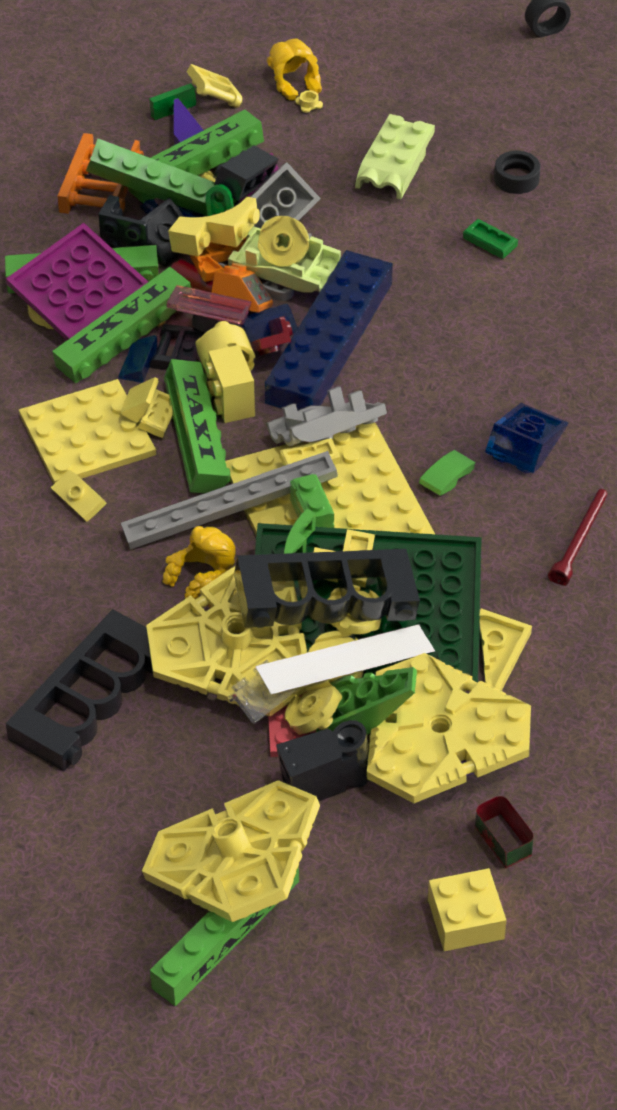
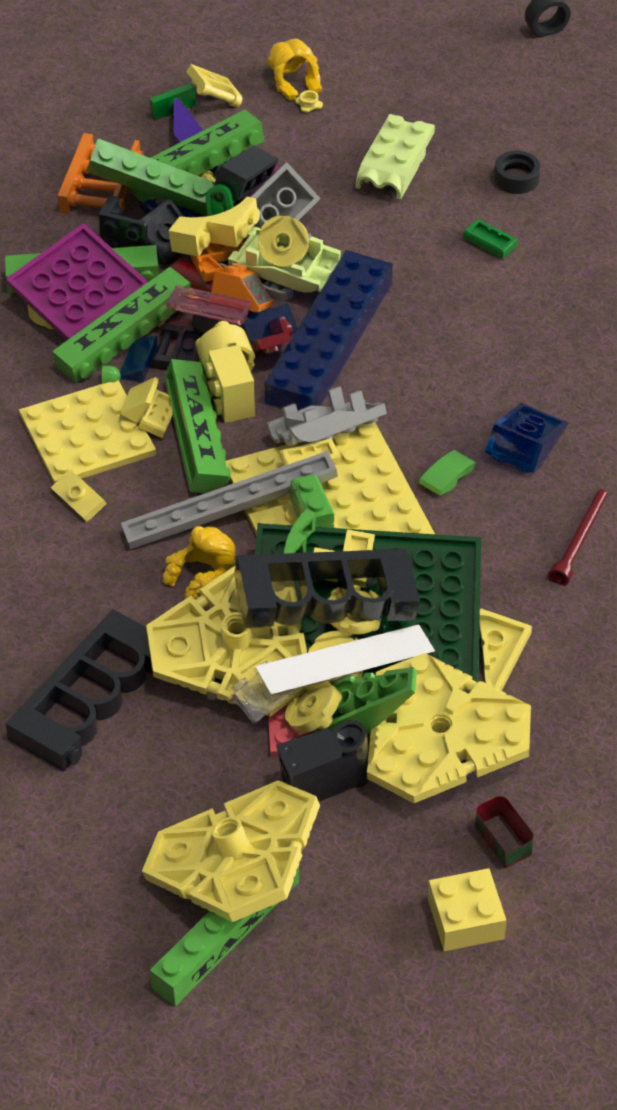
(110, 374): none -> bright green hinge

